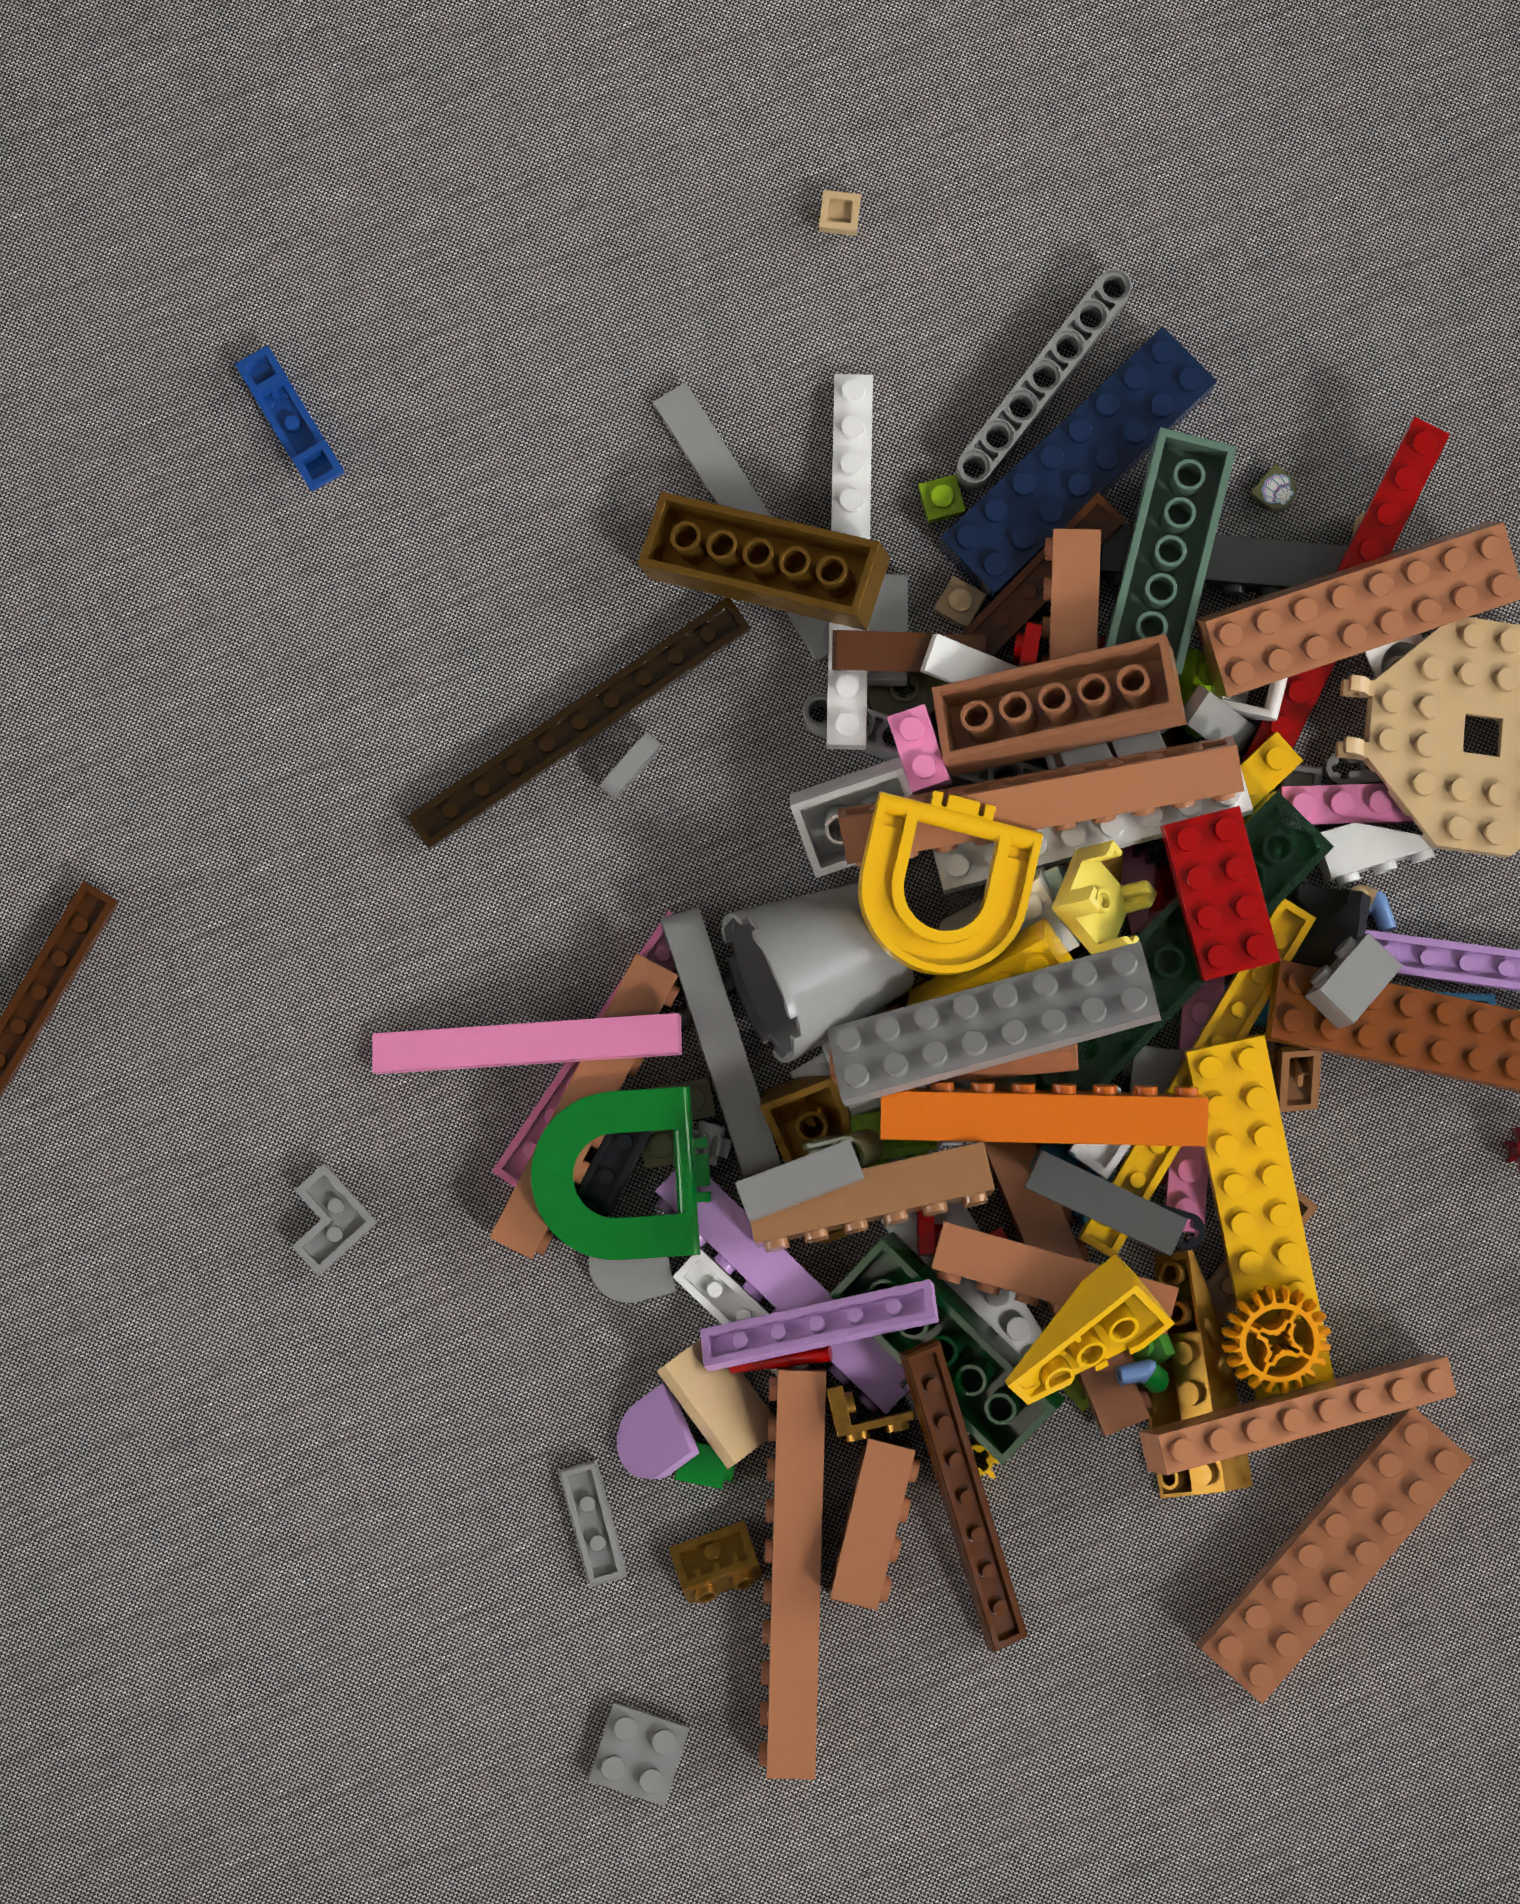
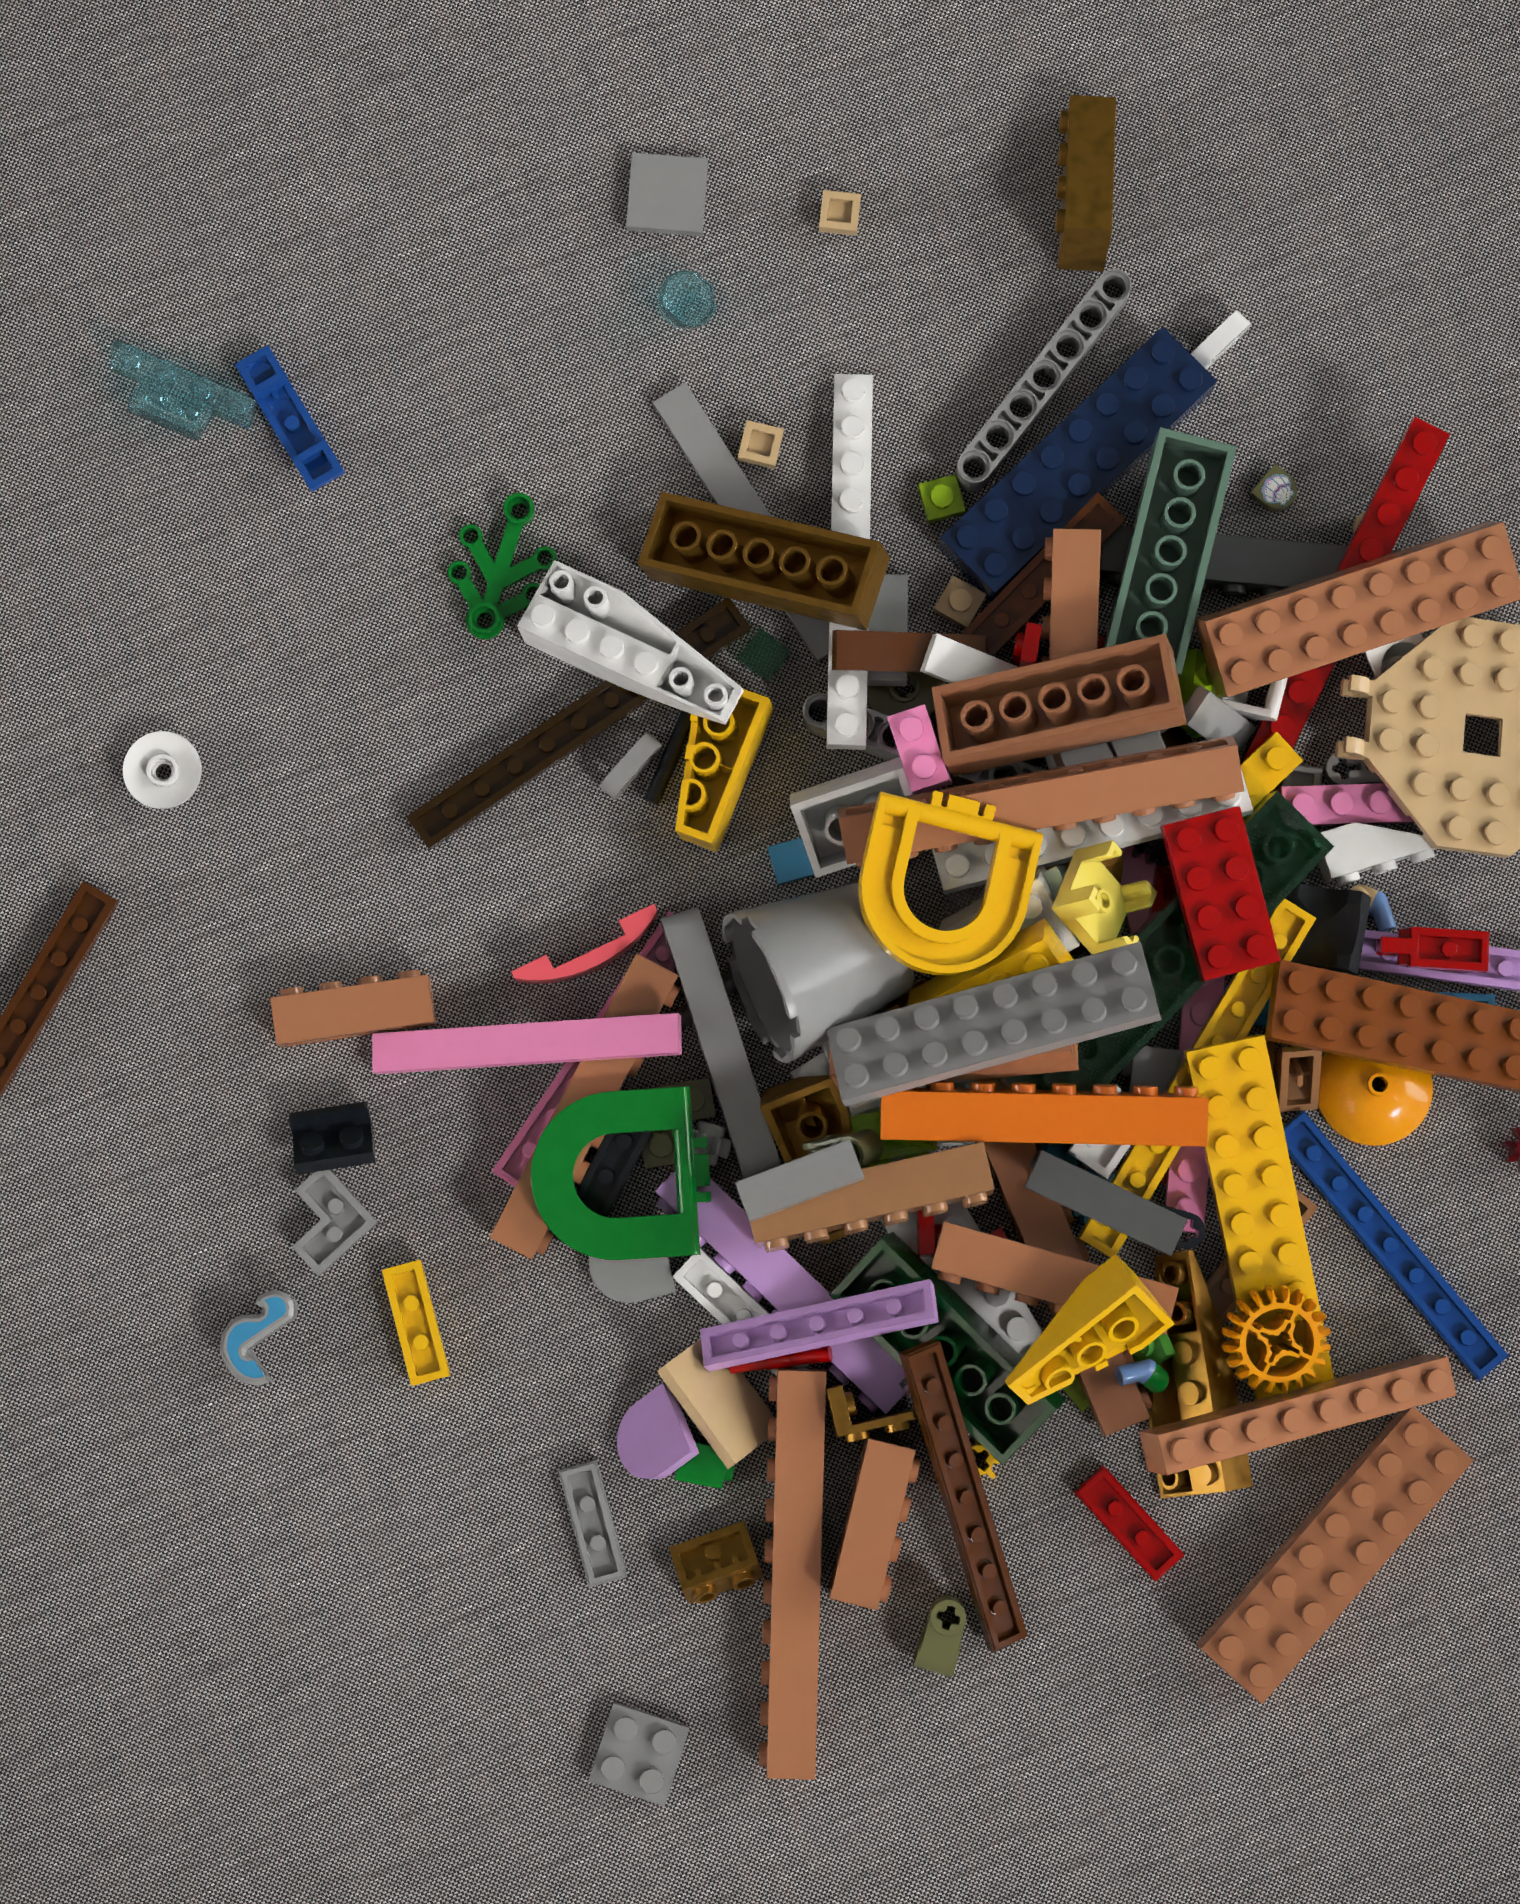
(151, 754): none -> white dish
(176, 395): none -> clear light blue bracket
(249, 1330): none -> light grey animal
(332, 1137): none -> black bracket
(353, 1010): none -> nougat brick
(416, 1322): none -> yellow plate
(498, 574): none -> green plant
(542, 972): none -> coral slope
(624, 644): none -> white wedge
(667, 194): none -> light grey tile
(669, 759): none -> black piece
(686, 300): none -> clear light blue hair
(717, 769): none -> yellow wedge
(760, 444): none -> tan plate
(764, 656): none -> clear green tile
(790, 861): none -> dark azure tile
(938, 1642): none -> olive piece
(1086, 182): none -> pearl gold wedge
(1128, 1523): none -> red tile
(1221, 339): none -> white beam
(1352, 980): light grey brick -> none
(1364, 1114): none -> light orange dish
(1392, 1247): none -> blue tile
(1438, 949): none -> red hinge

